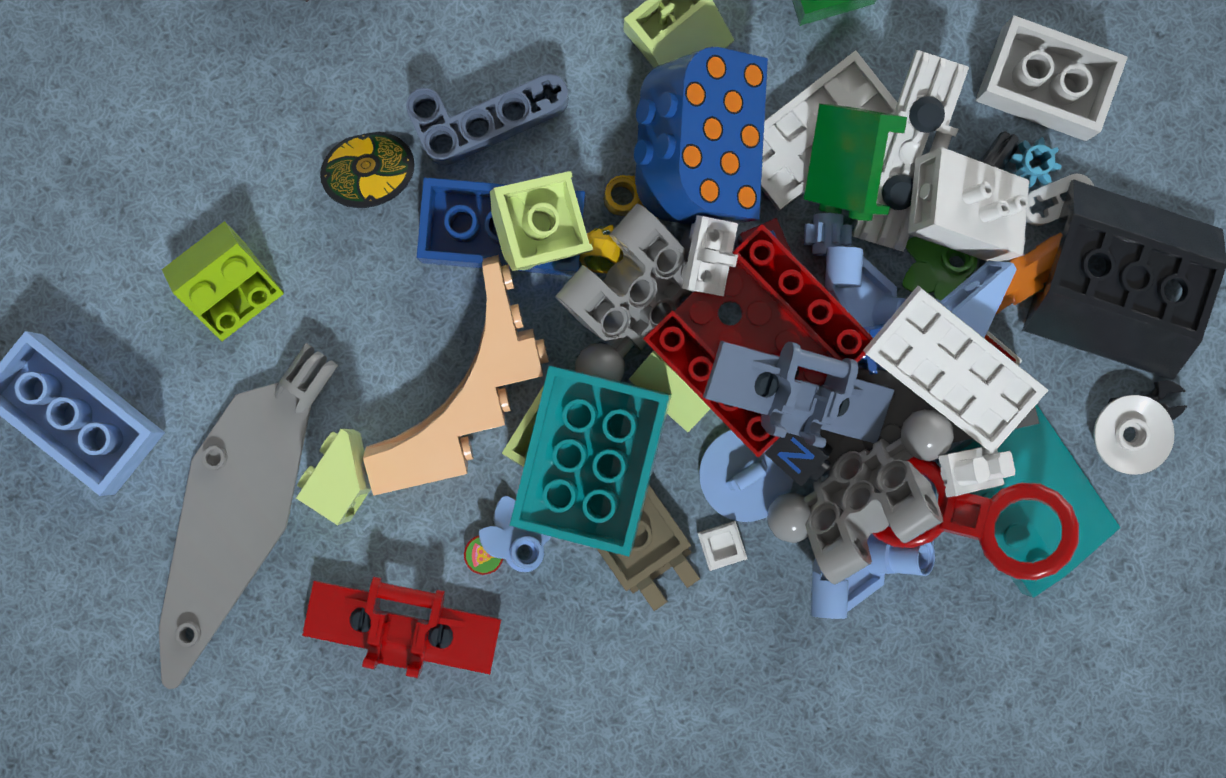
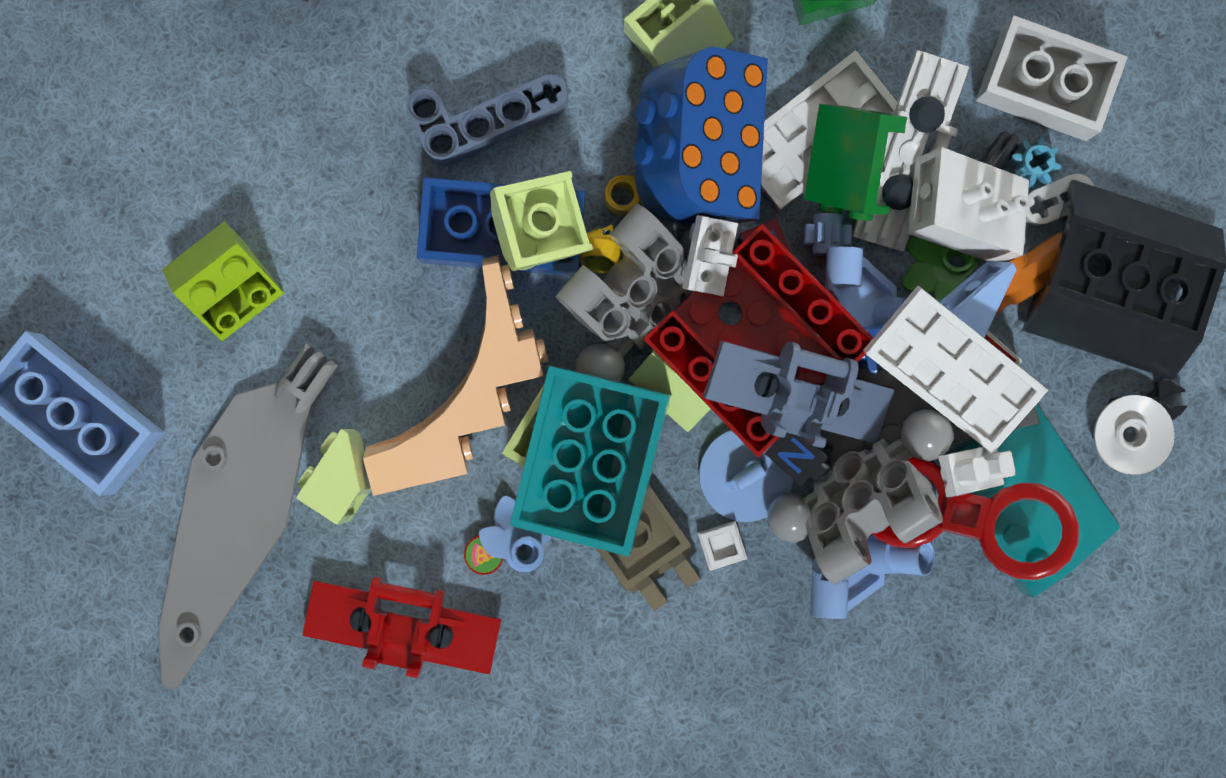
(367, 170): shield -> none

